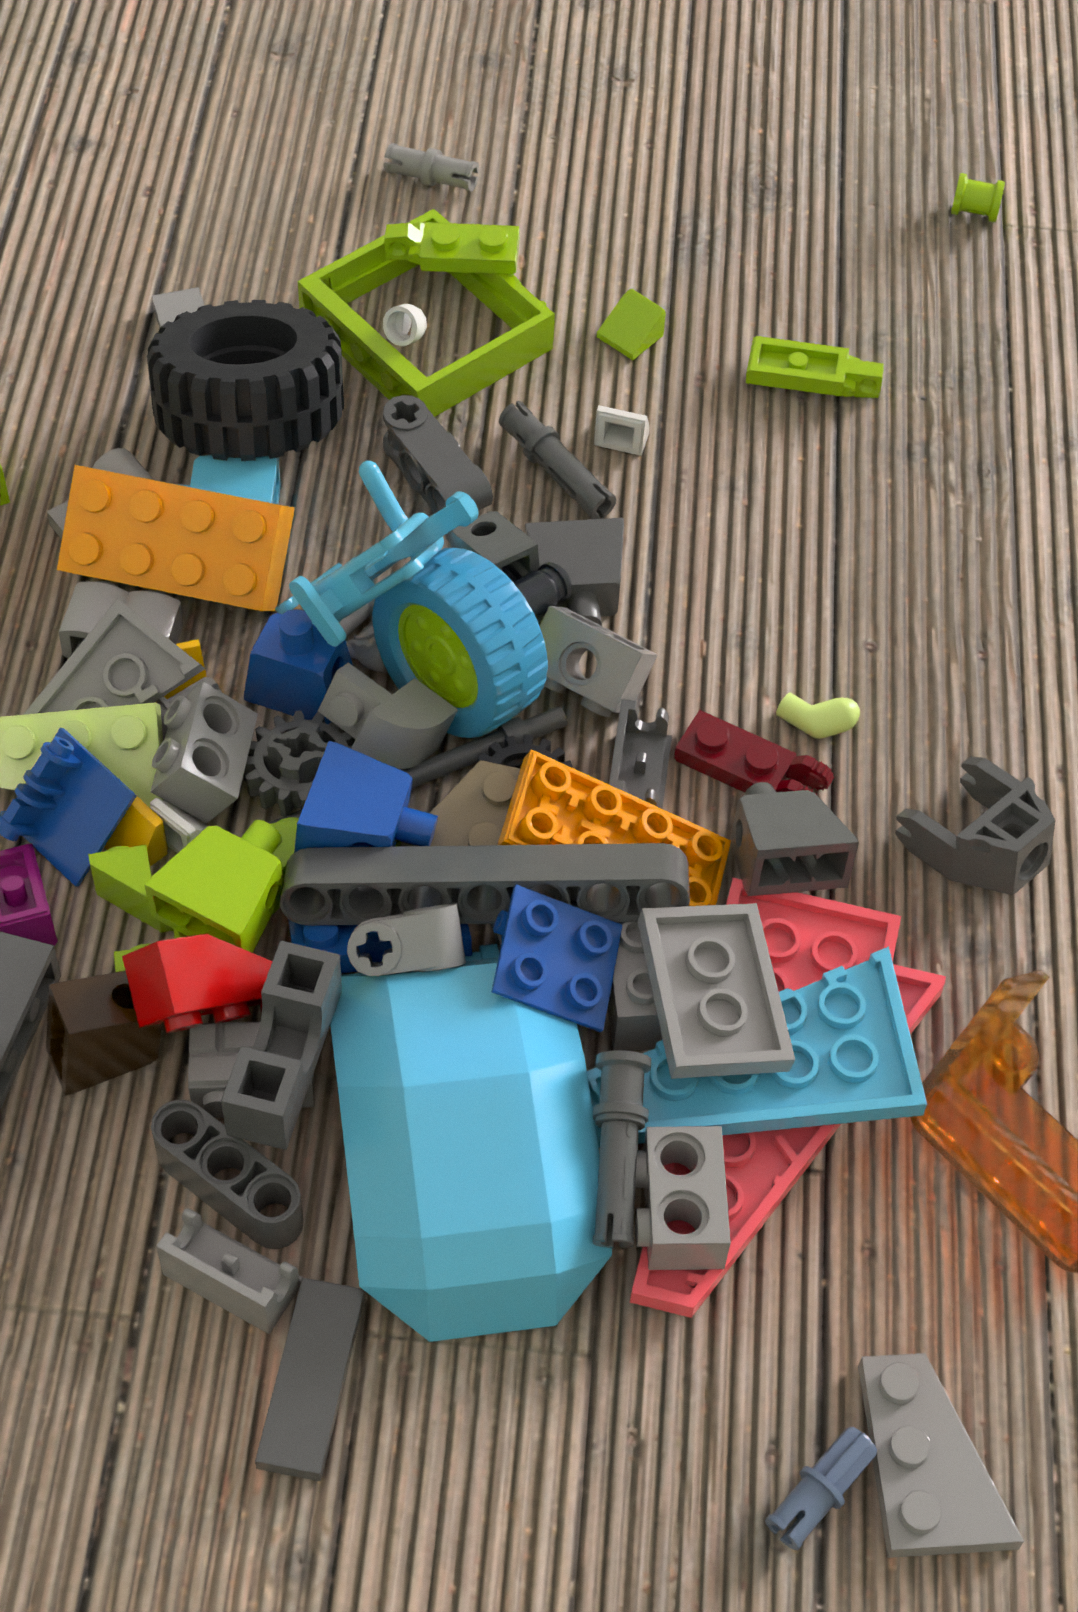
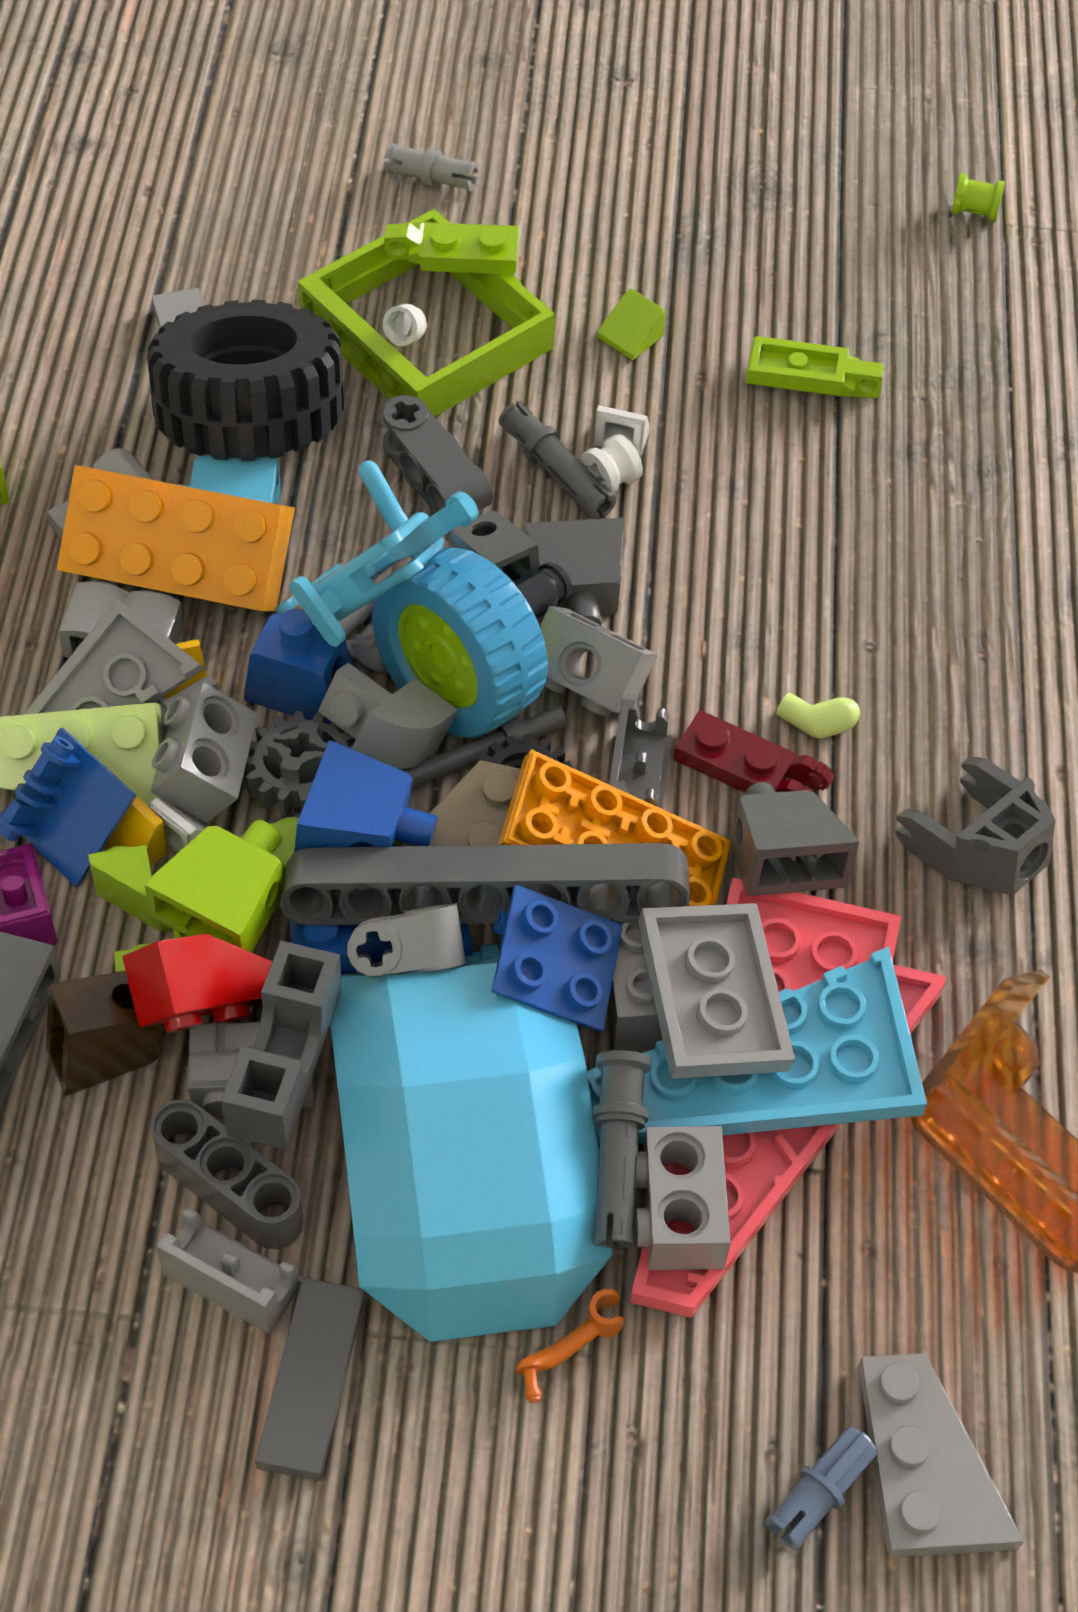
(571, 1343): none -> orange piece
(614, 463): none -> white wheel

